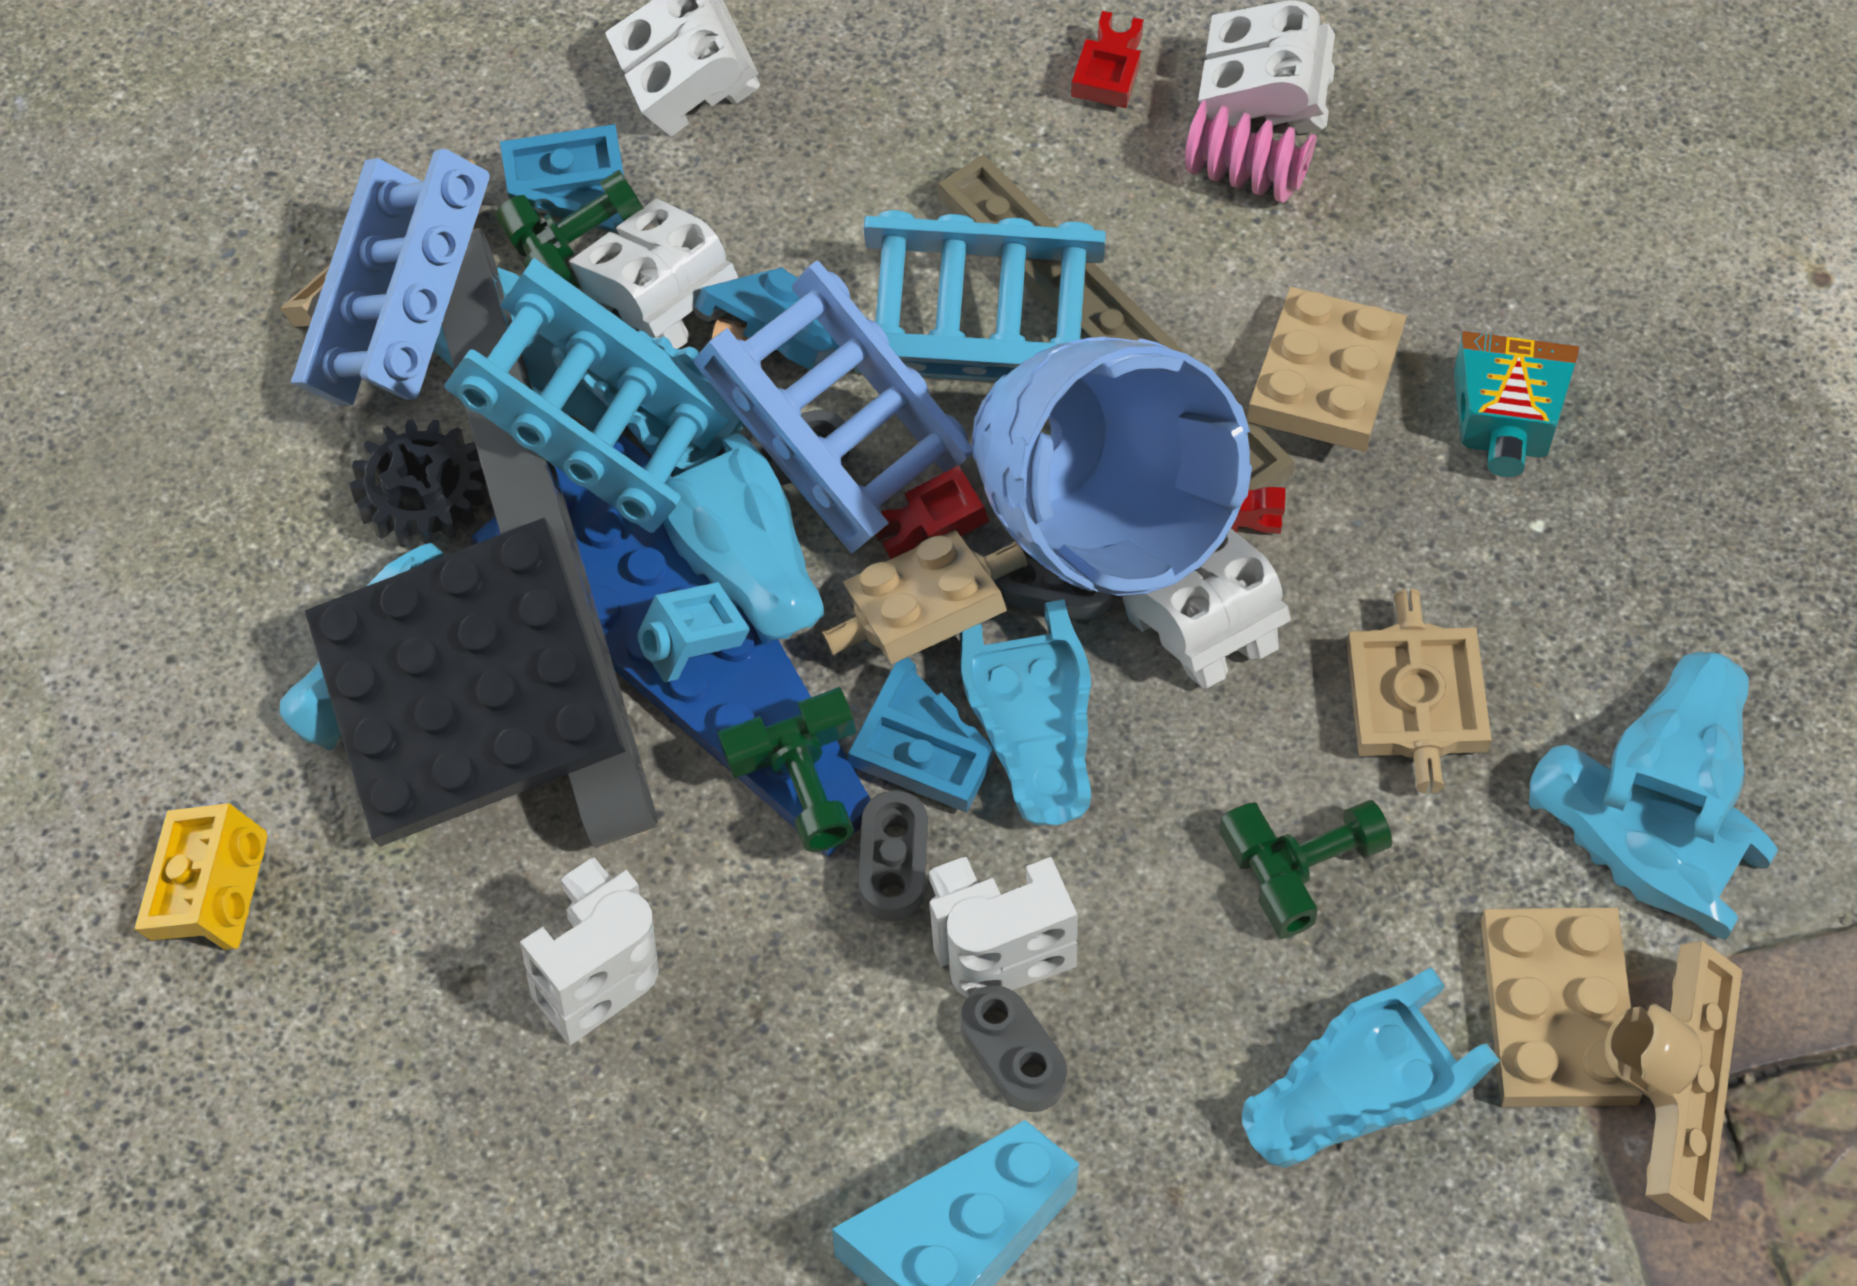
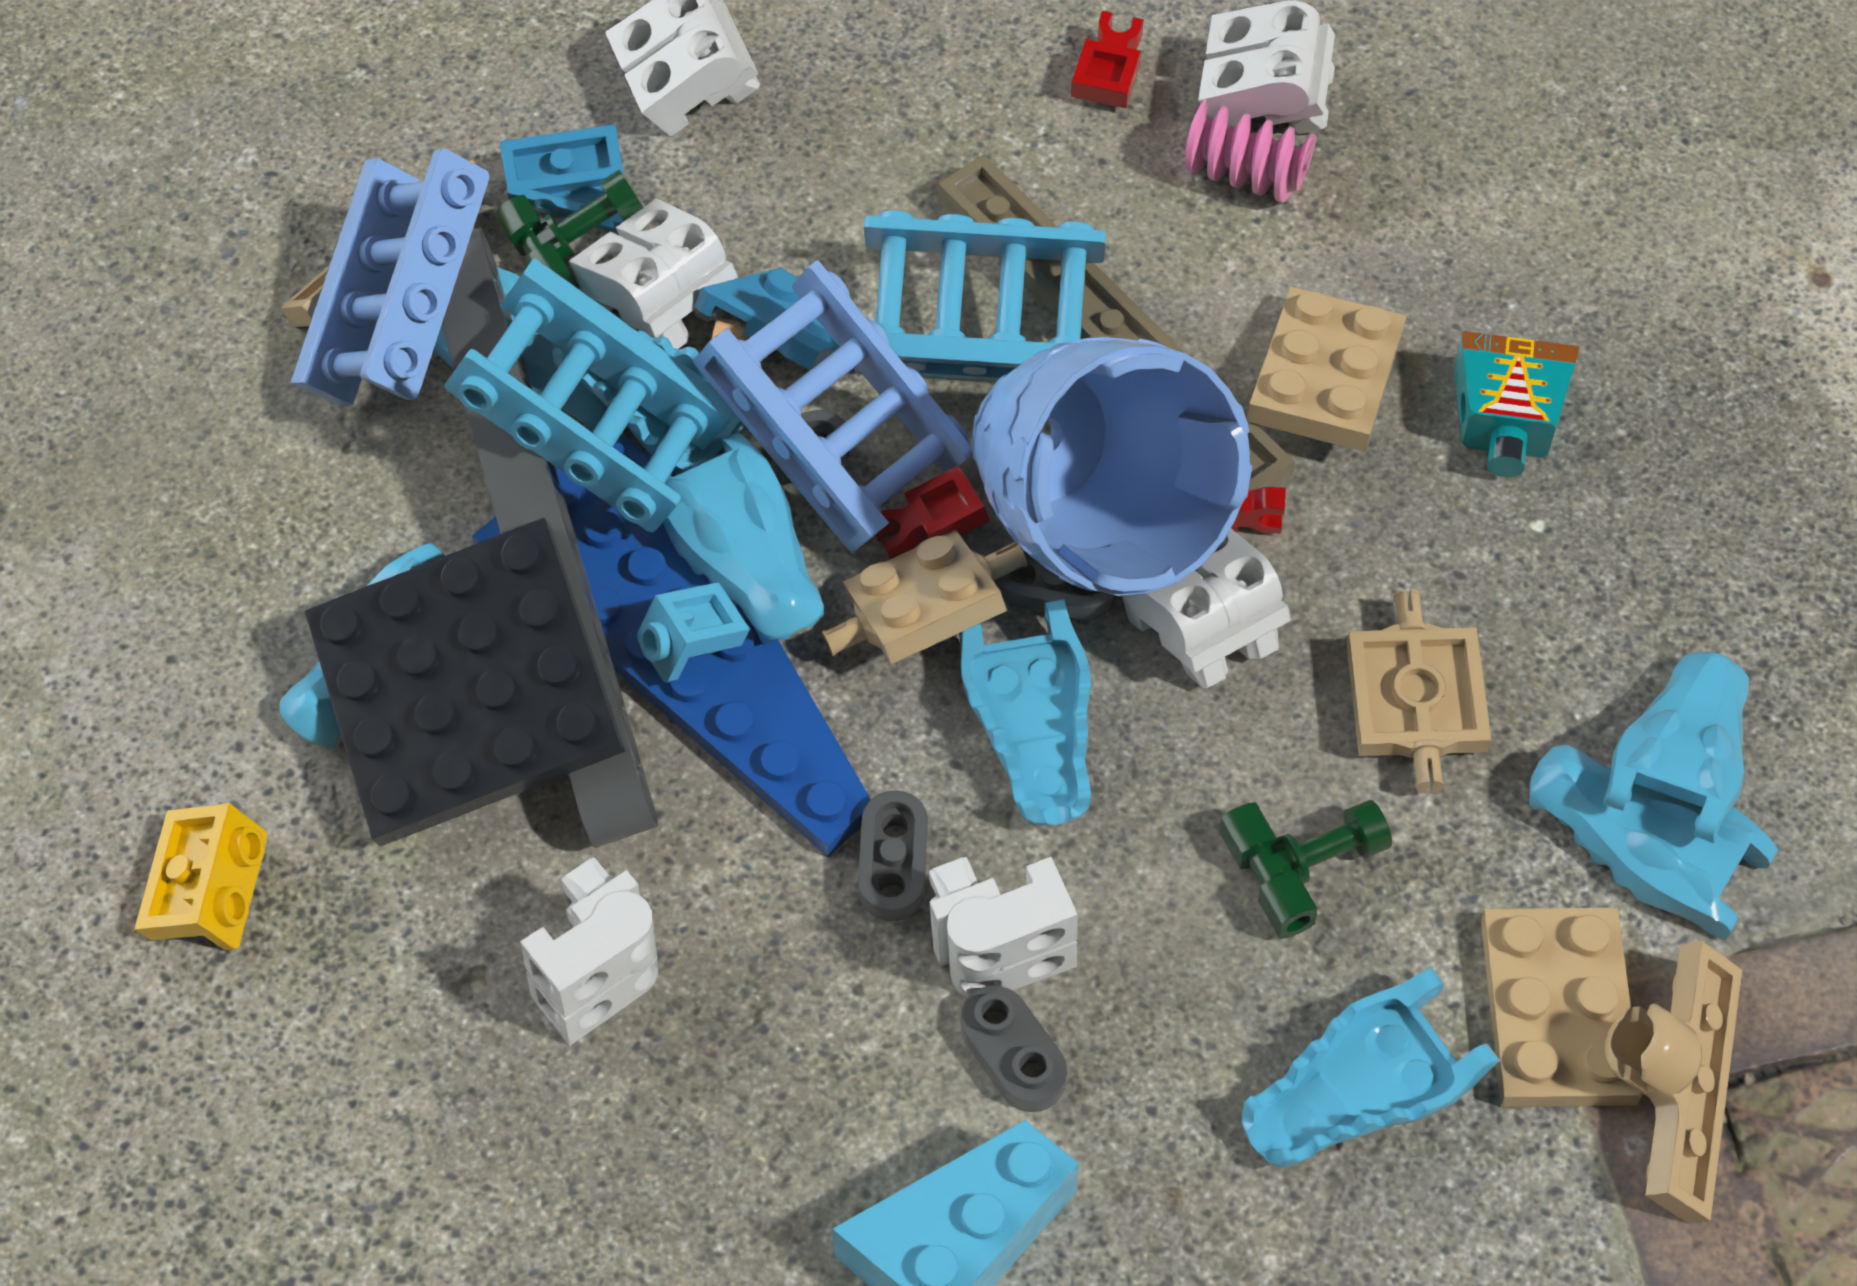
(413, 483): black gear -> none
(793, 749): dark green bar -> none
(921, 742): dark azure wing -> none

